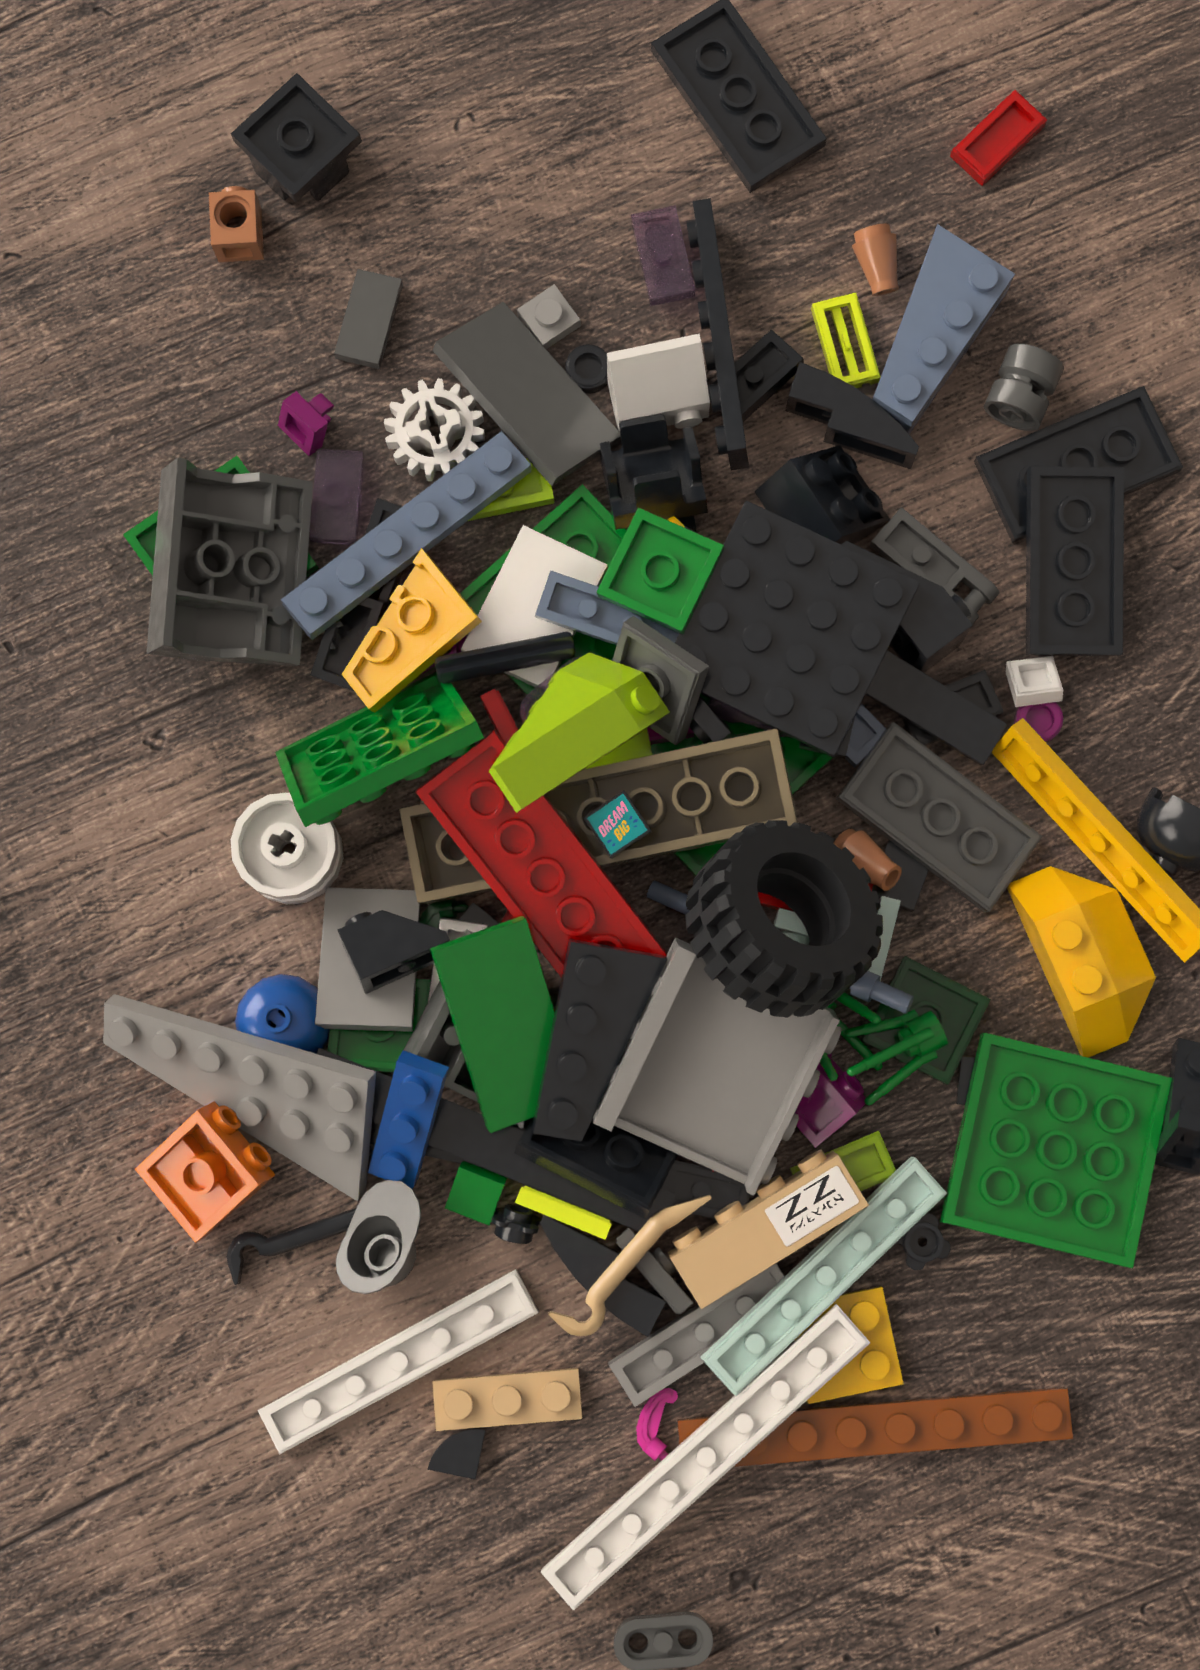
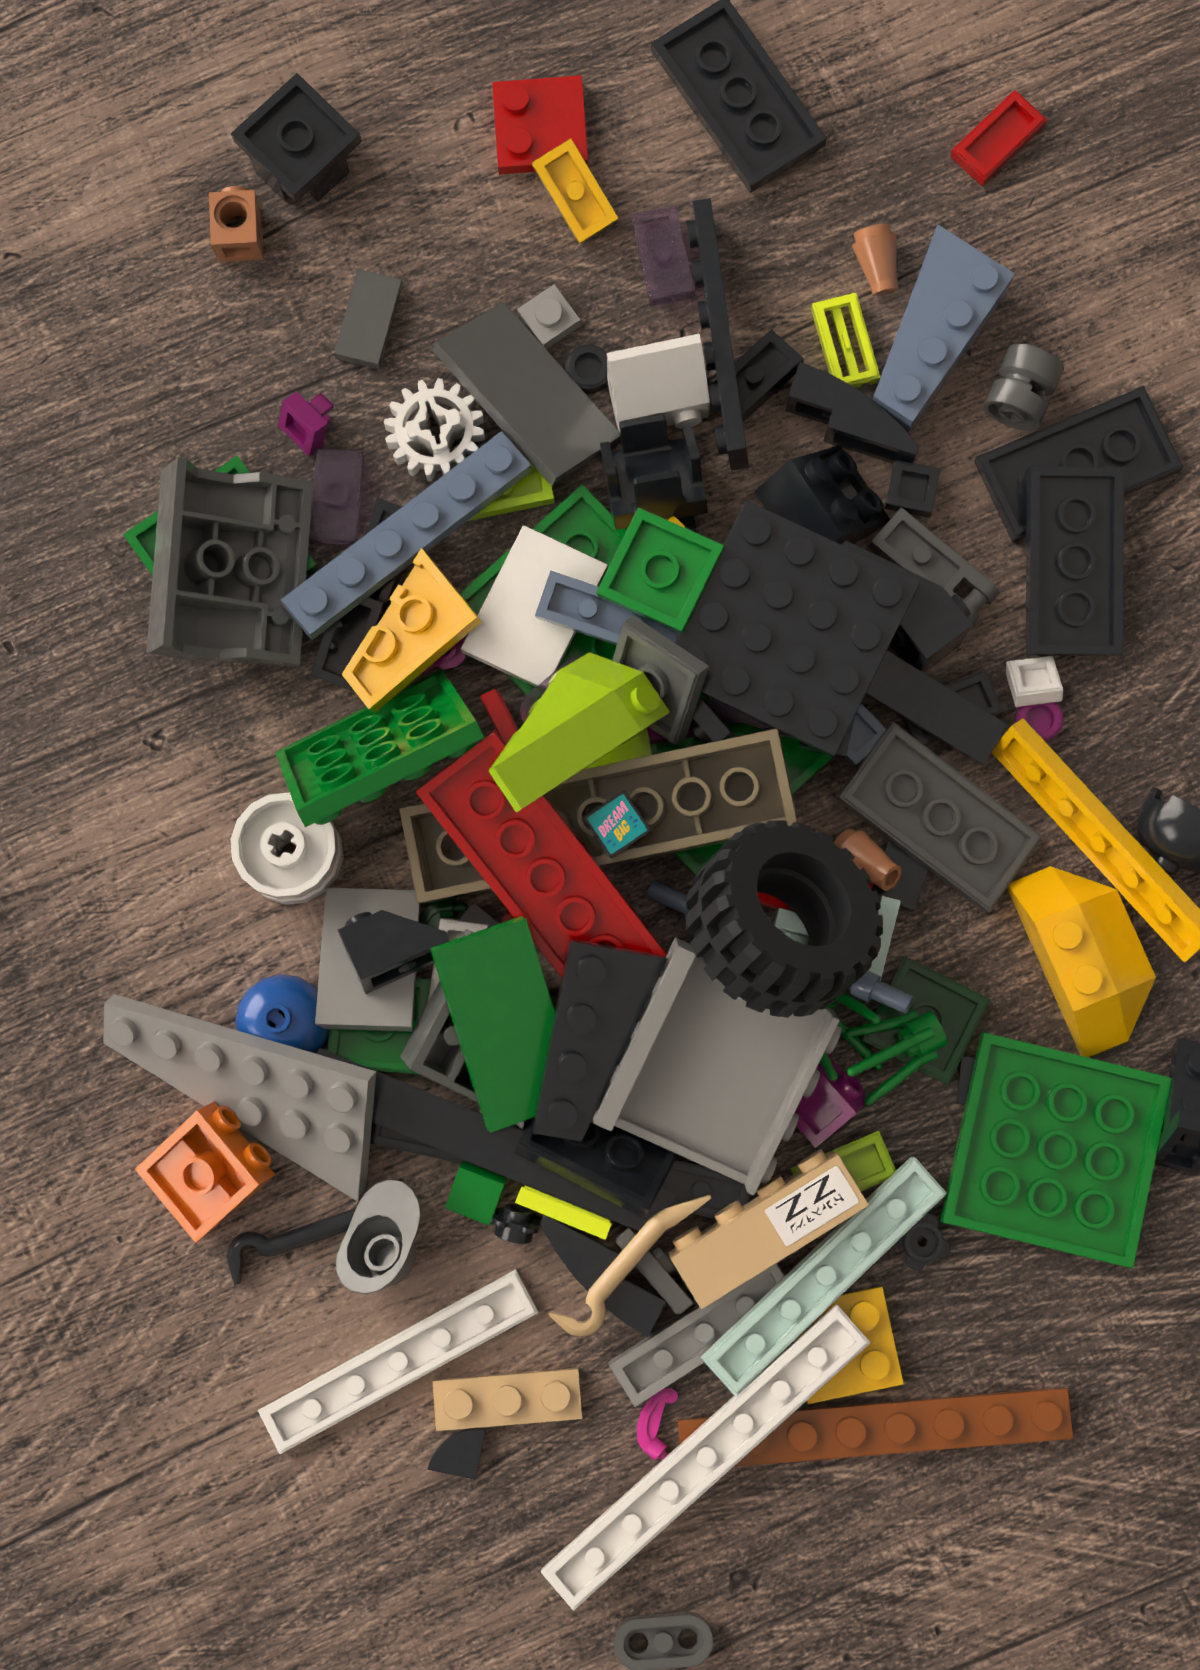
(408, 1118): blue plate -> none
(505, 657): black axle -> none
(536, 118): none -> red plate
(575, 191): none -> yellow plate
(912, 488): none -> black plate

